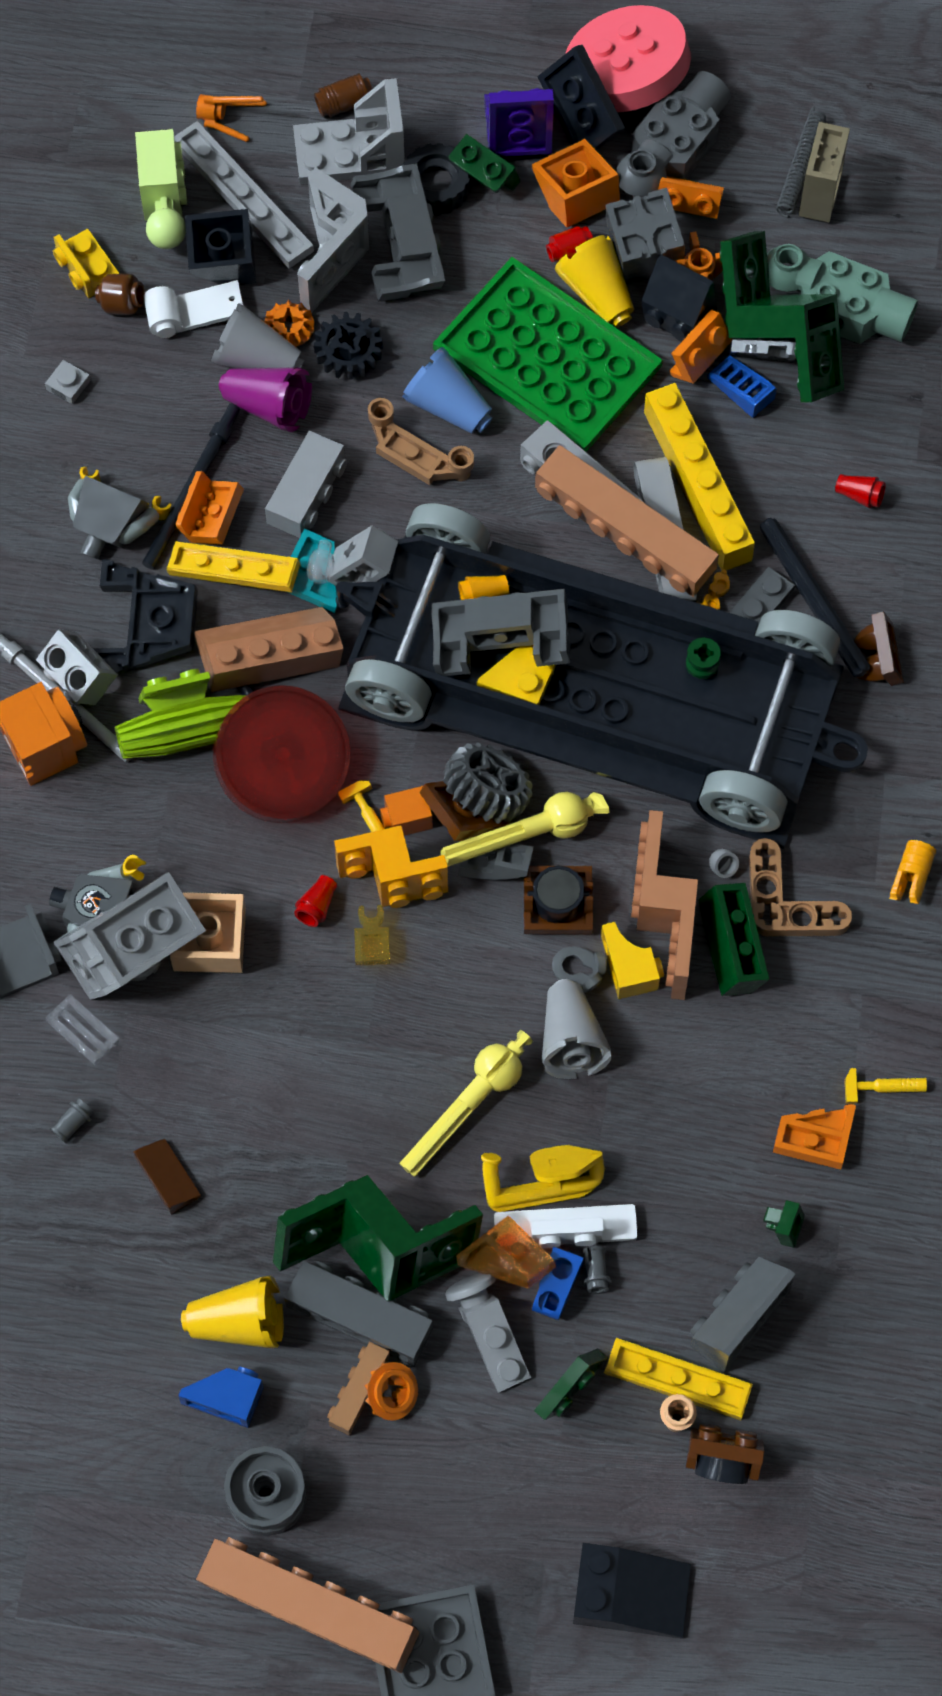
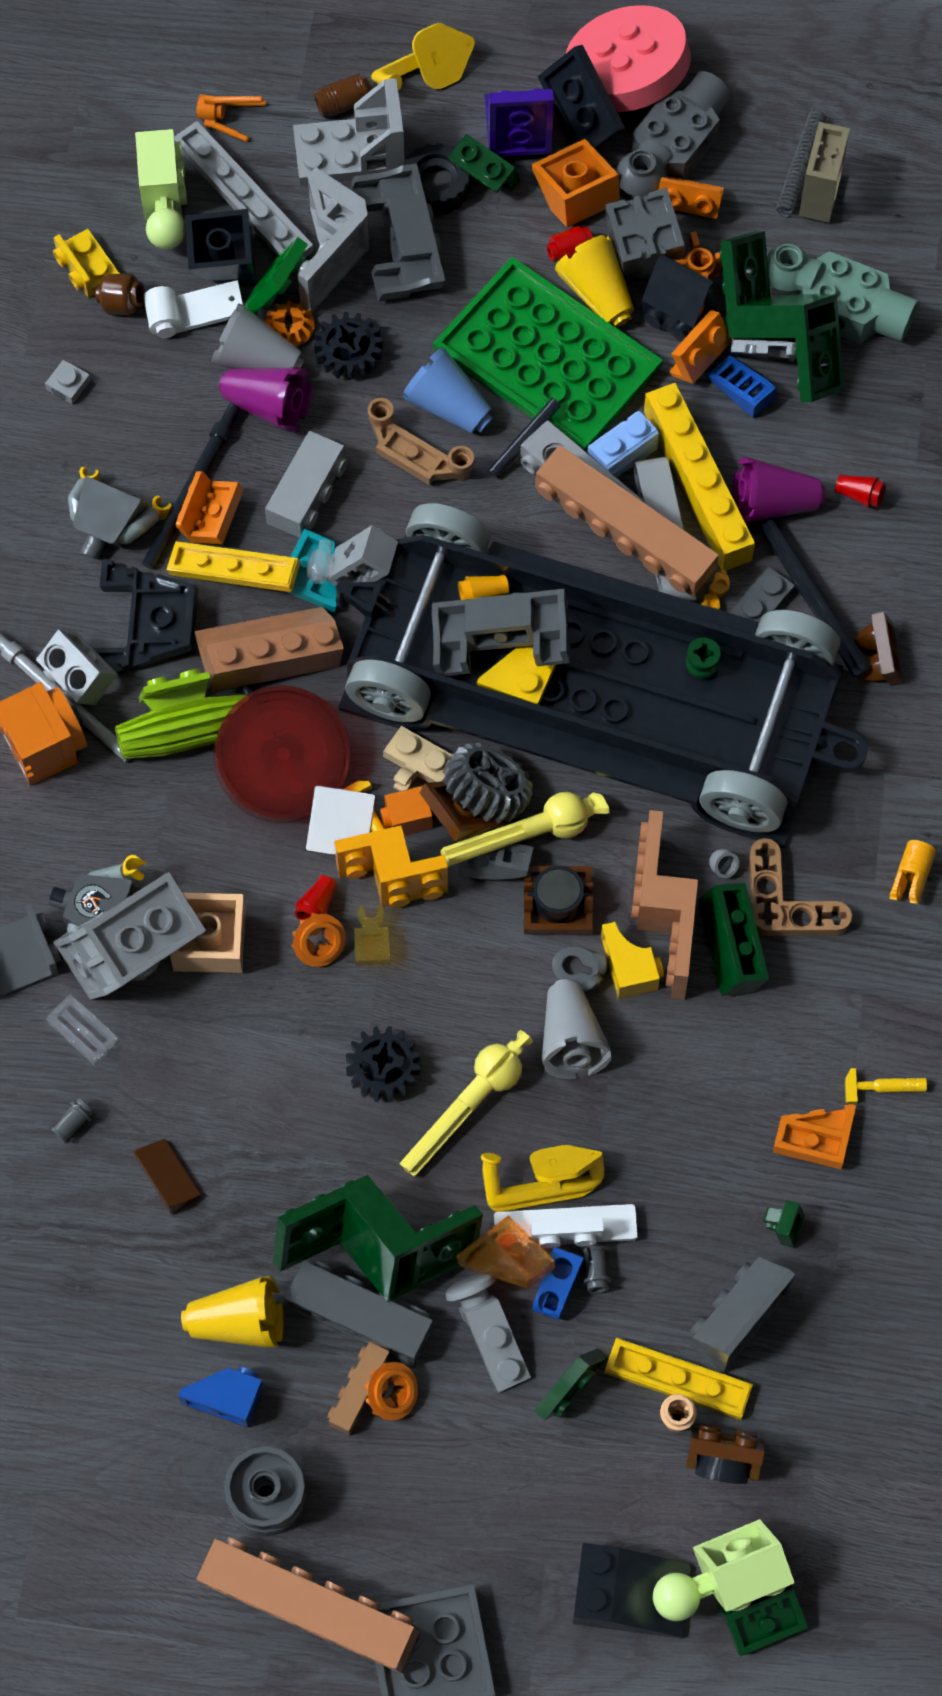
(276, 276): none -> green plate
(324, 952): none -> orange gear
(337, 816): none -> white sticker
(395, 1068): none -> black gear
(416, 758): none -> tan plate
(437, 52): none -> yellow piece
(514, 448): none -> black bar
(624, 444): none -> light blue brick
(733, 1569): none -> yellowish green brick
(764, 1621): none -> dark green bracket
(774, 491): none -> magenta cone

